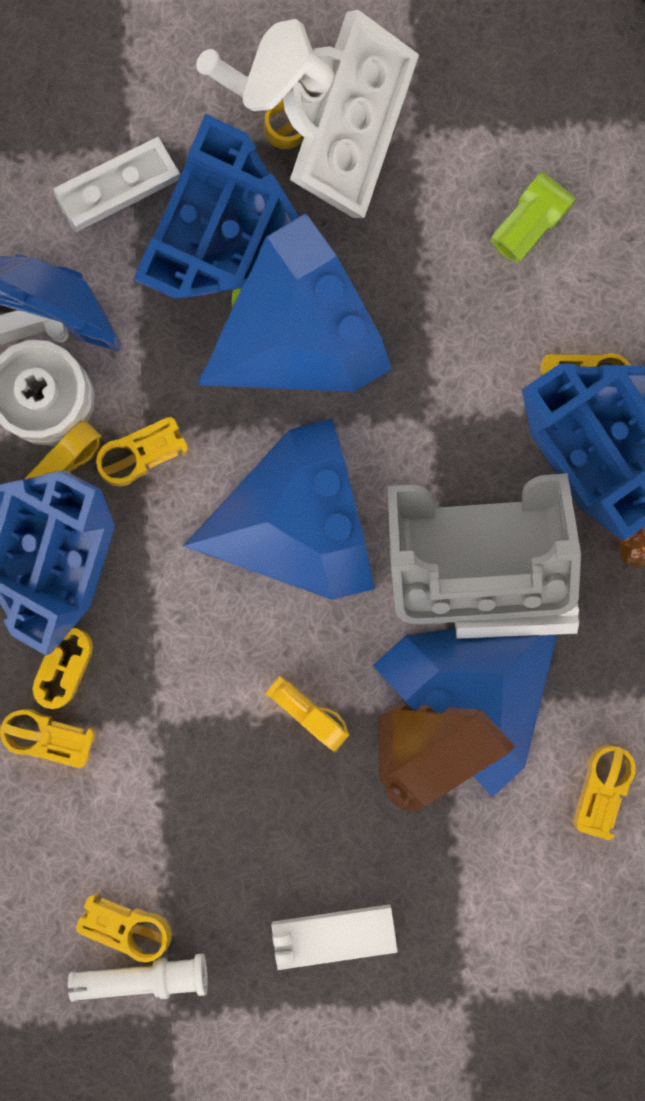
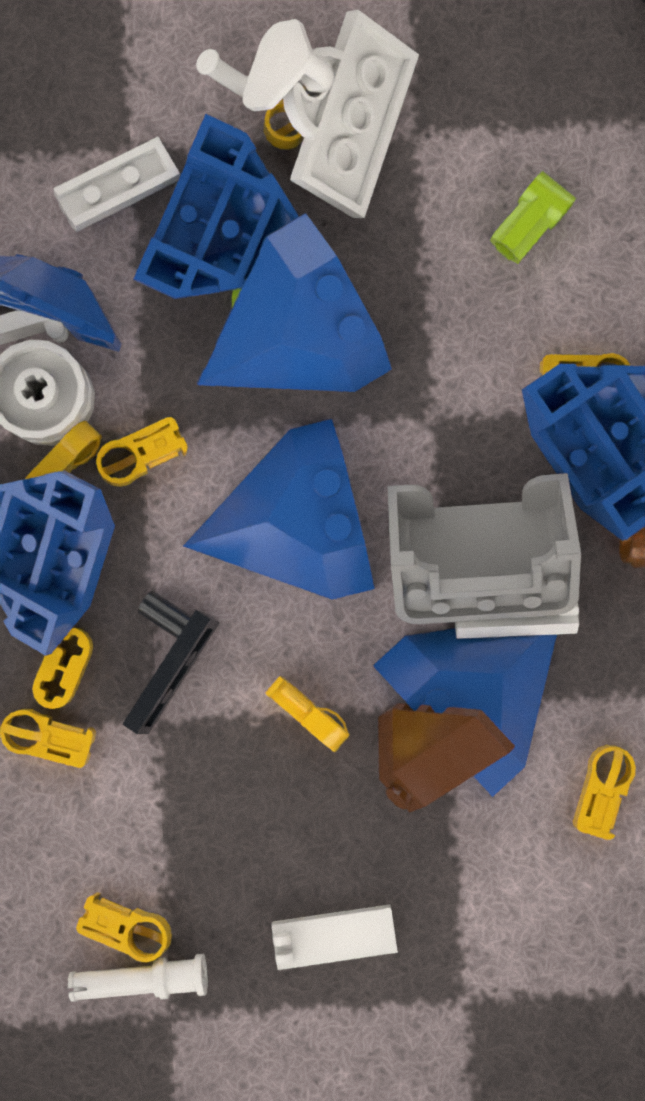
(192, 636): none -> black piece

